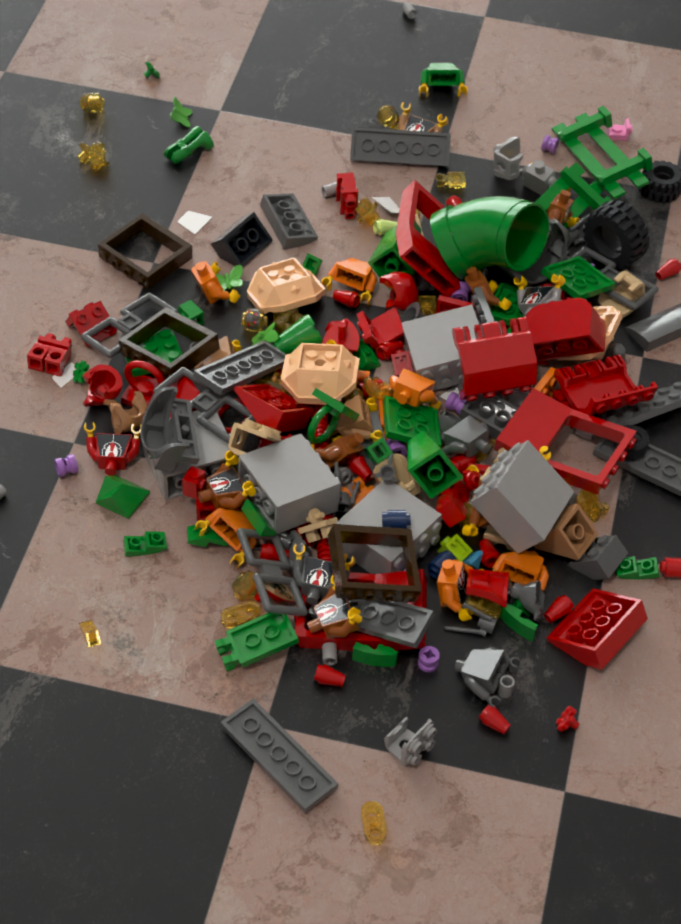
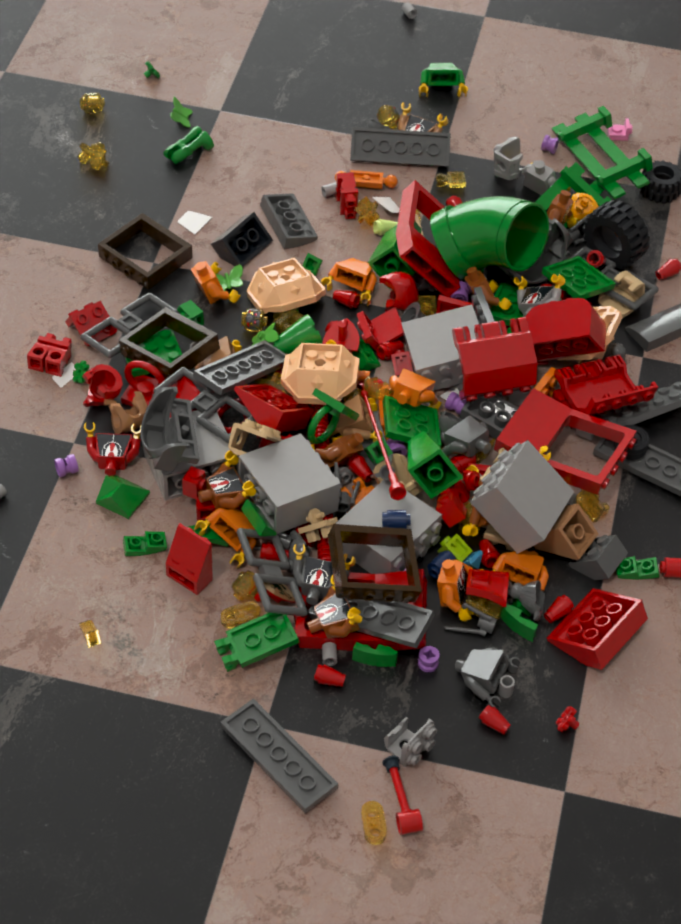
(190, 560): none -> red slope
(372, 179): none -> orange plate
(396, 490): none -> red piece
(407, 820): none -> red piece
(582, 205): none -> light orange piece
(592, 258): none -> red cone

